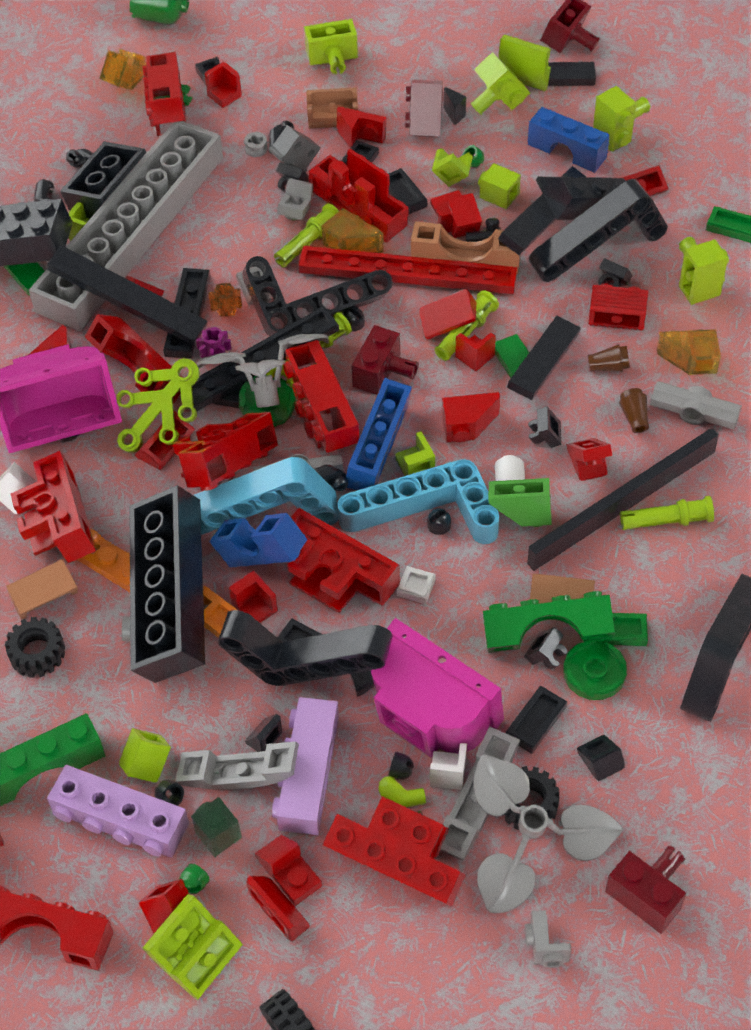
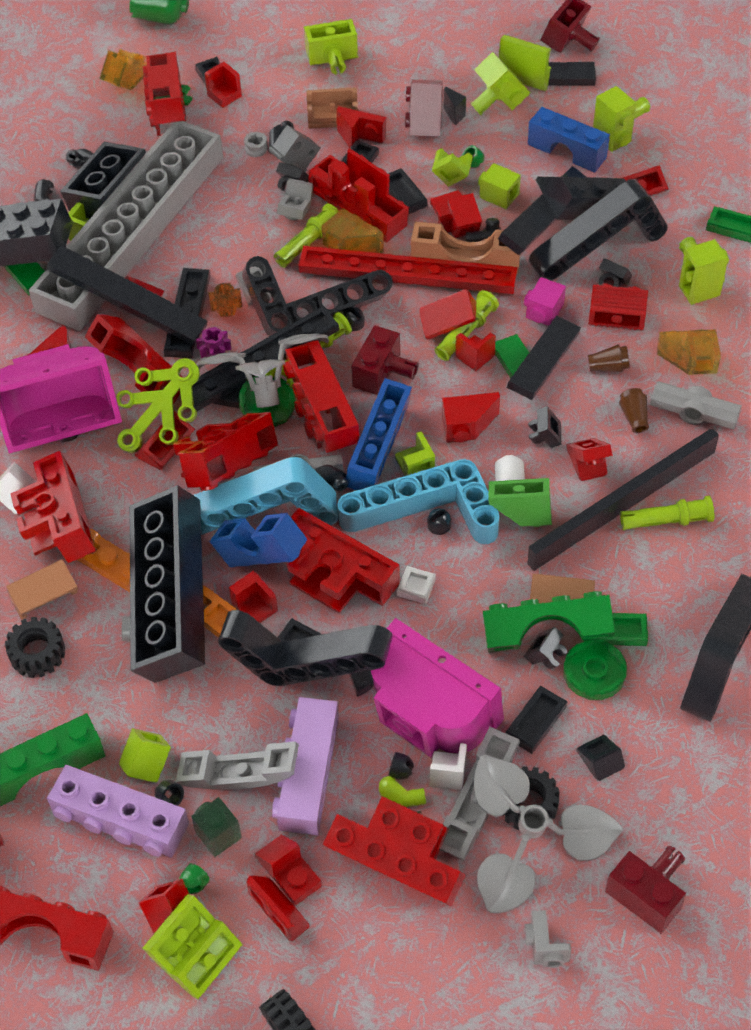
(265, 733): black slope -> none
(544, 301): none -> dark pink brick

